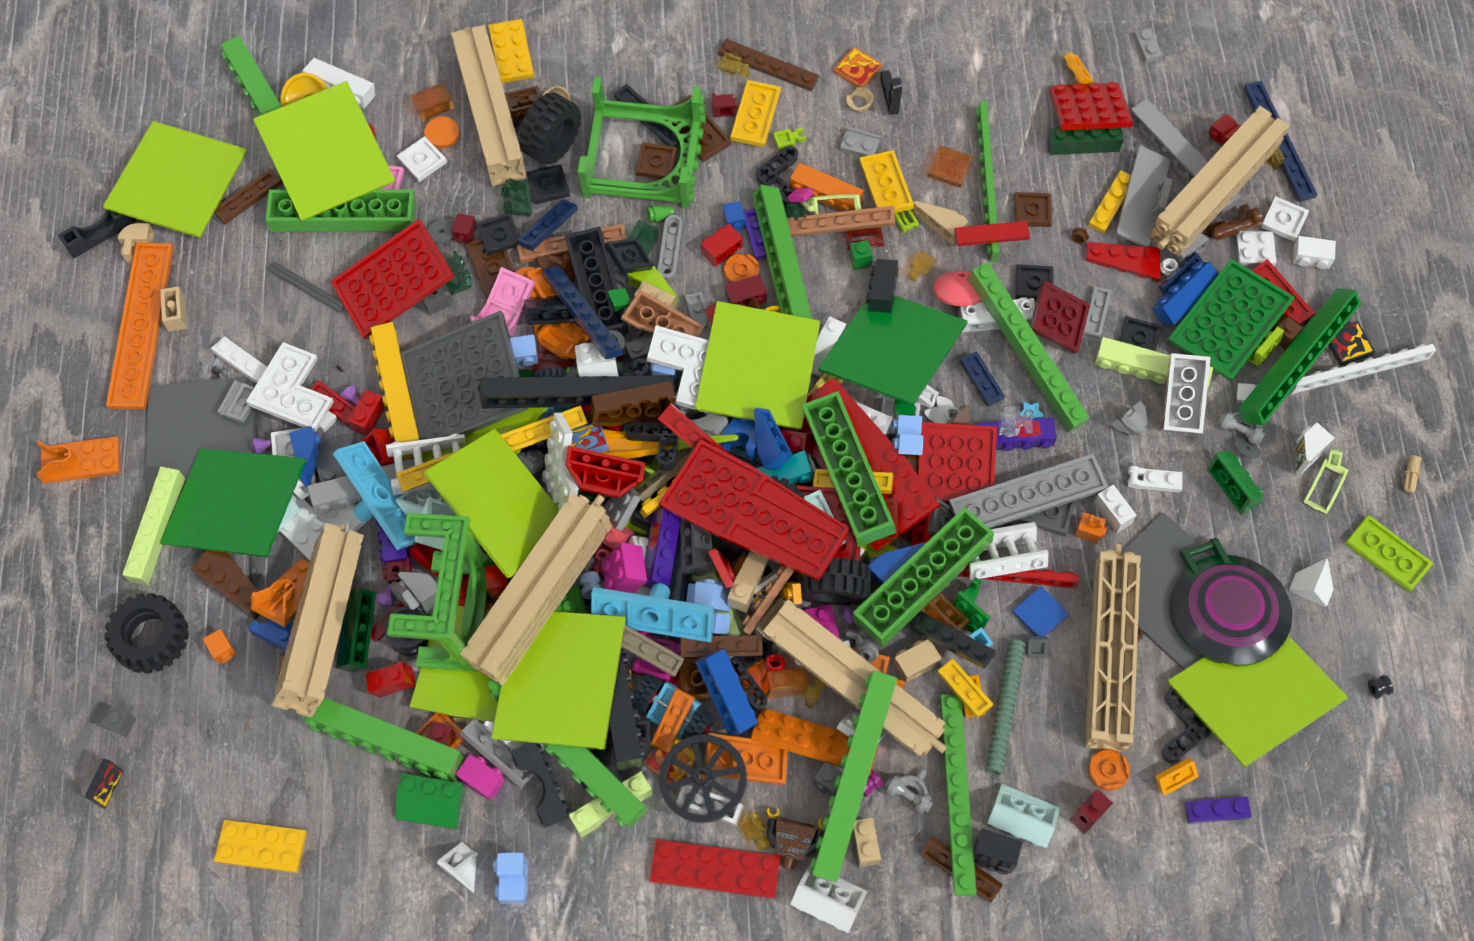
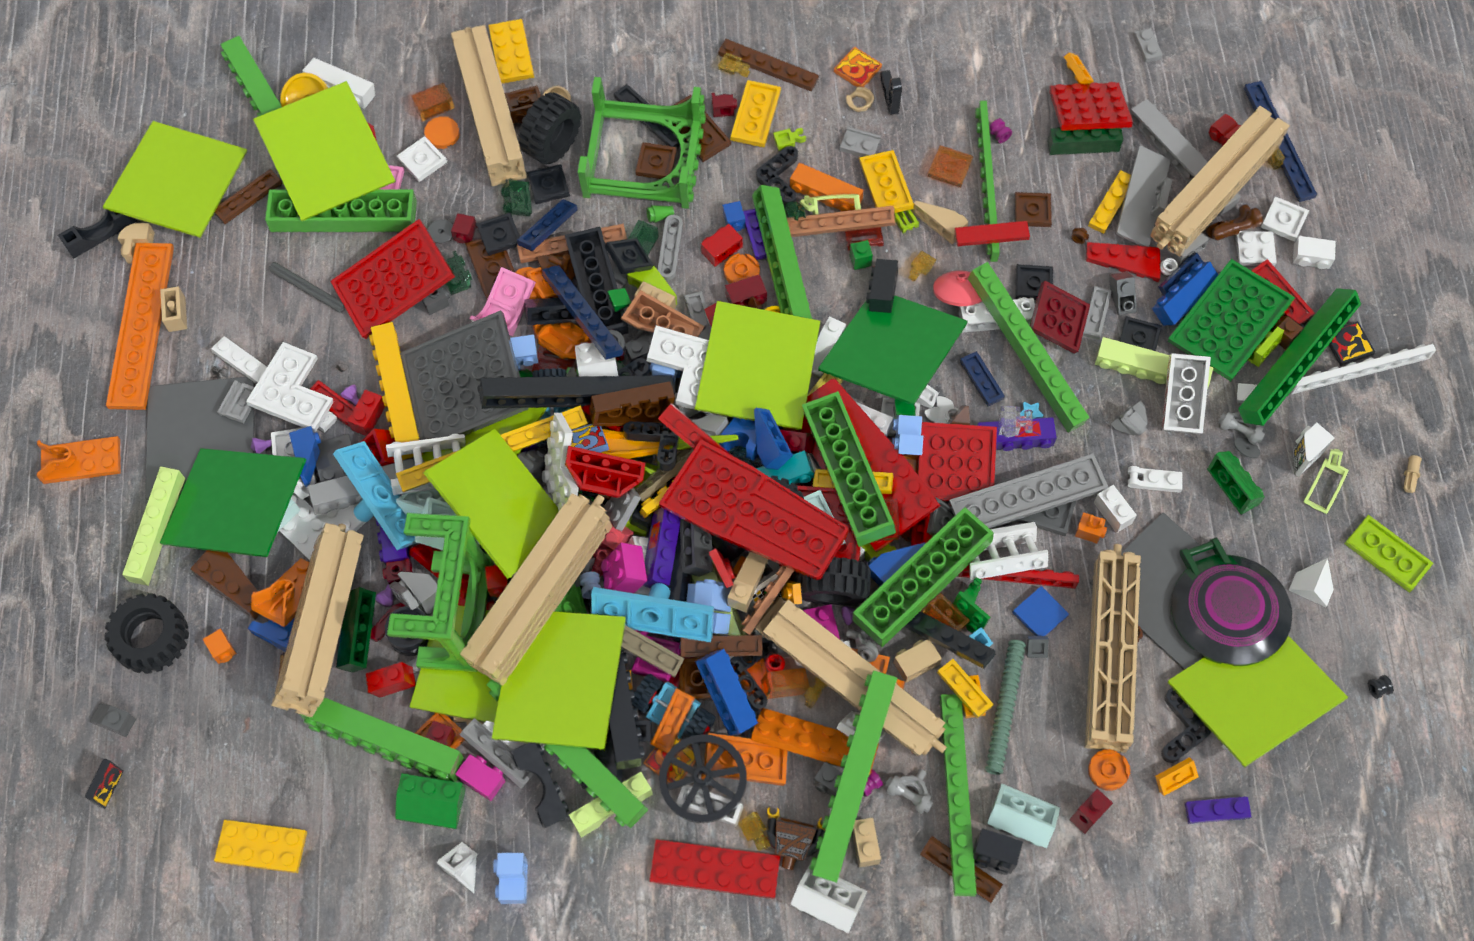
(800, 194): dark pink tile -> none
(1000, 131): none -> magenta wheel
(1123, 292): none -> dark grey slope

